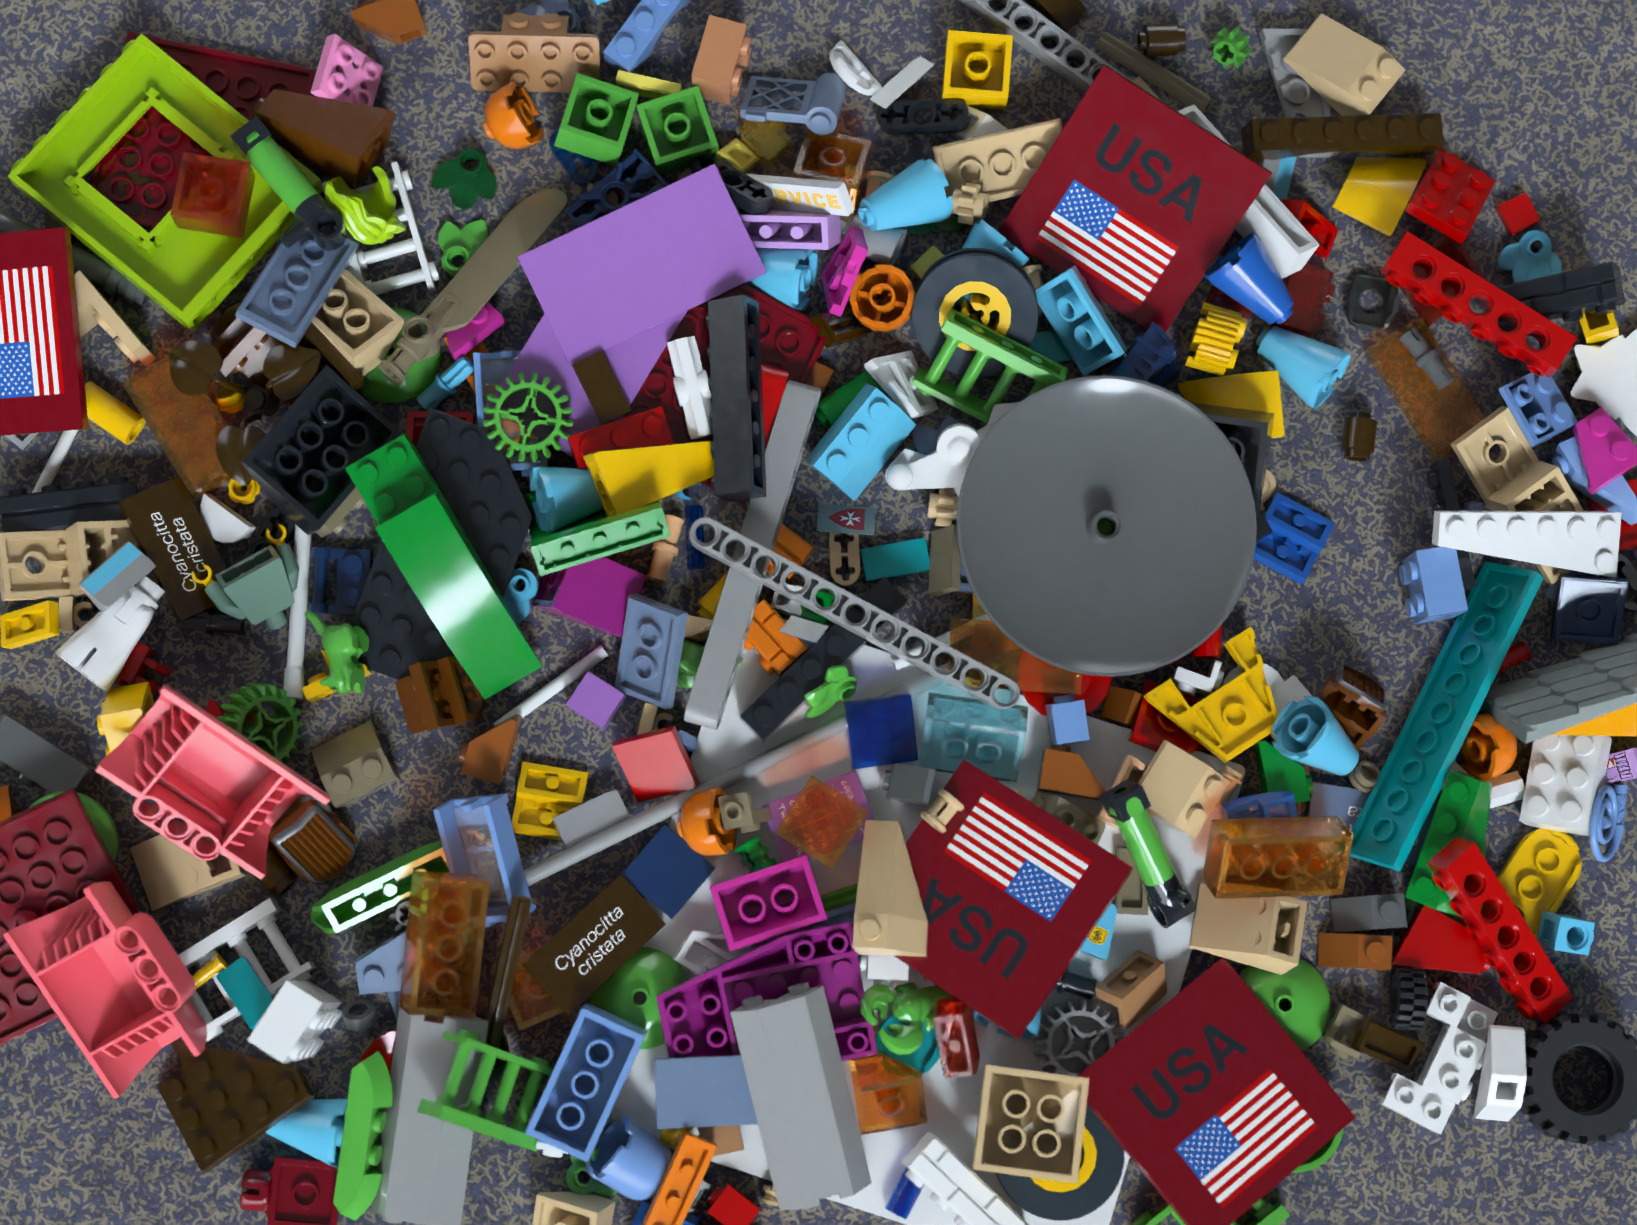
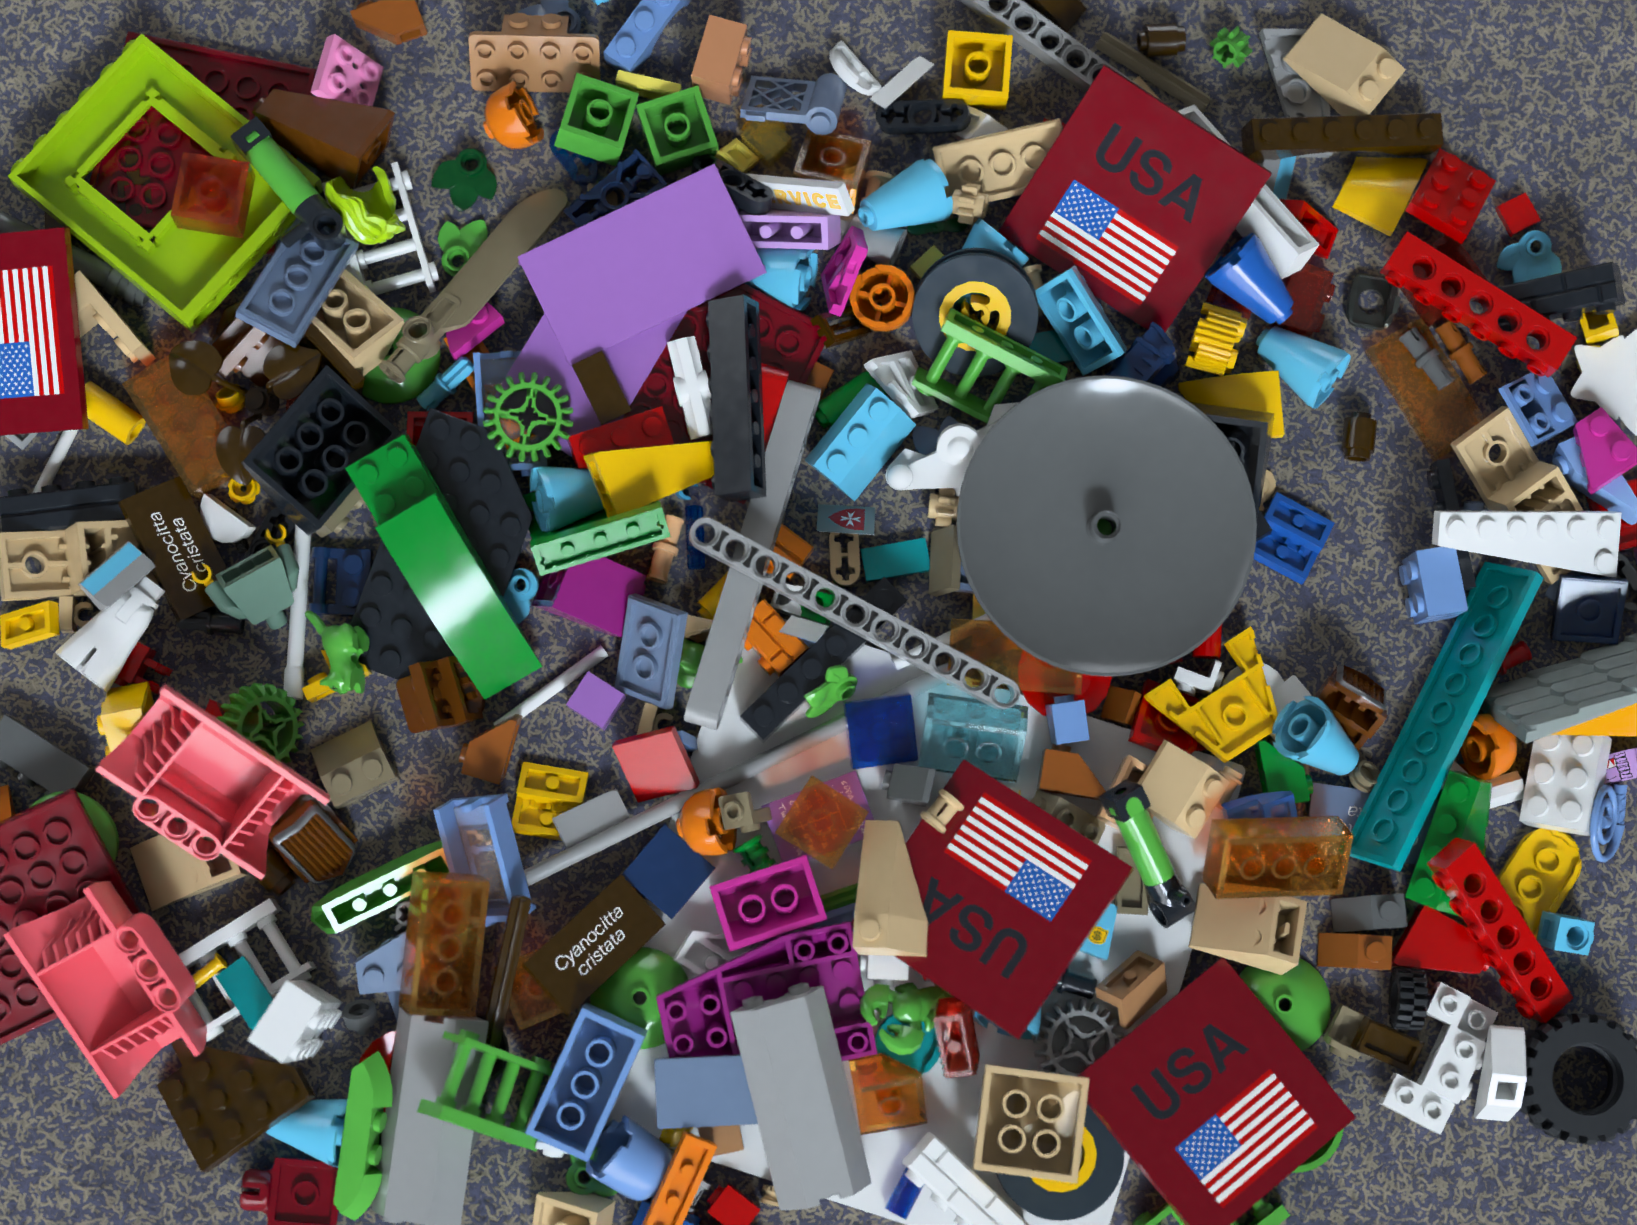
(1461, 351): none -> dark orange pin

